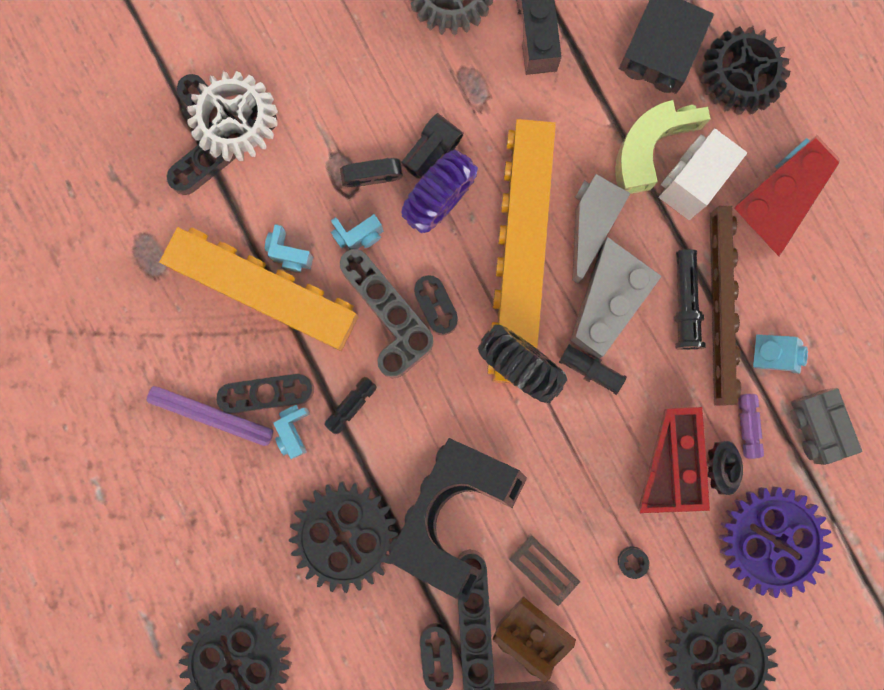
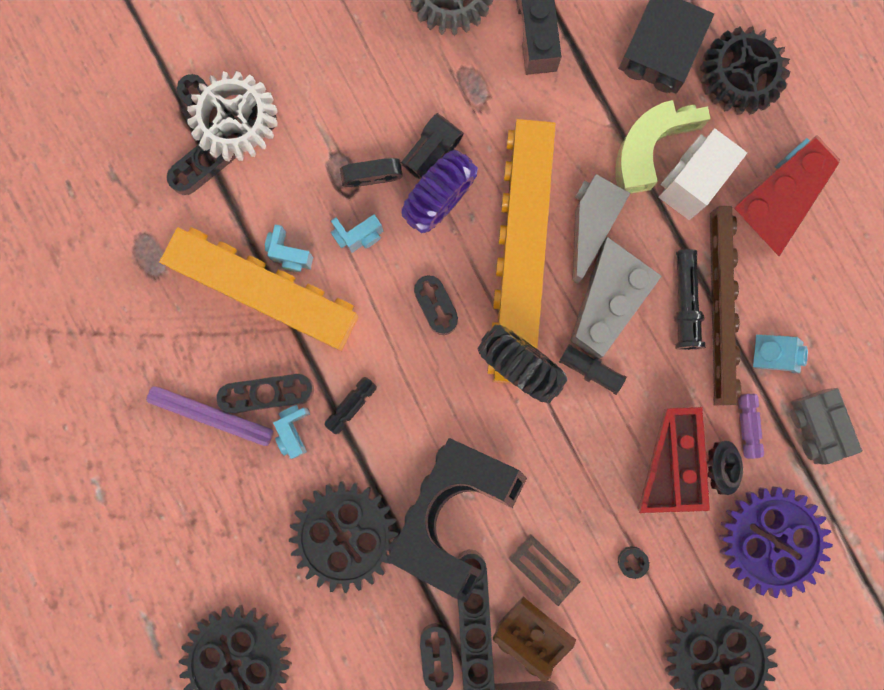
(382, 309): dark grey beam -> none

